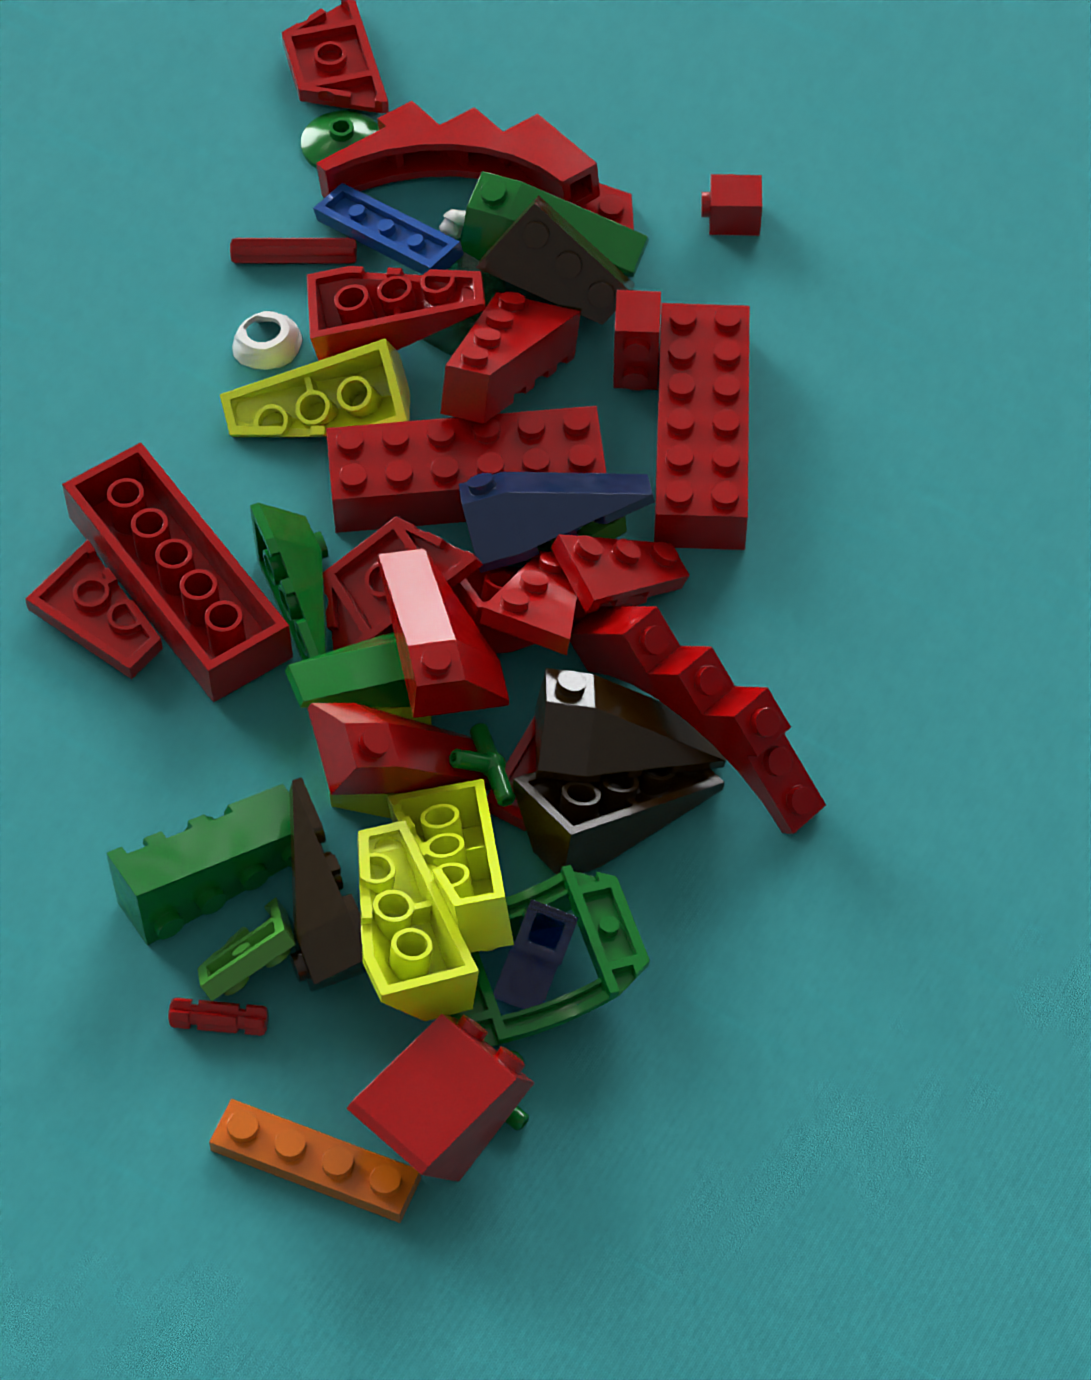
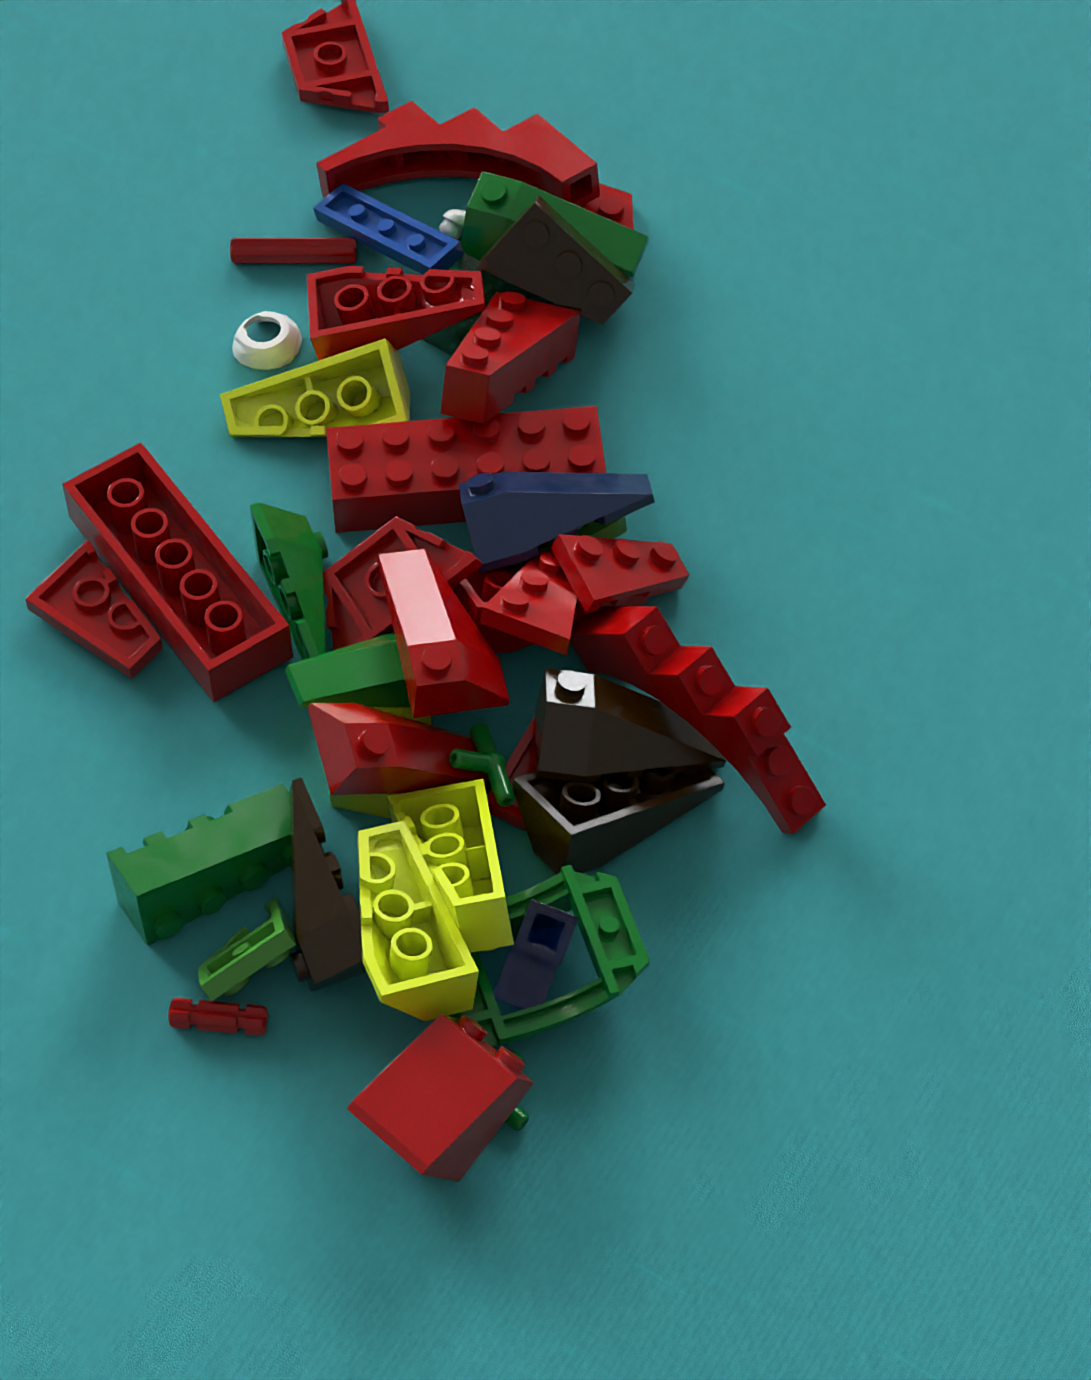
(315, 1160): orange plate -> none
(333, 133): green dish -> none
(636, 339): red brick -> none
(703, 426): red brick -> none
(733, 204): red brick -> none

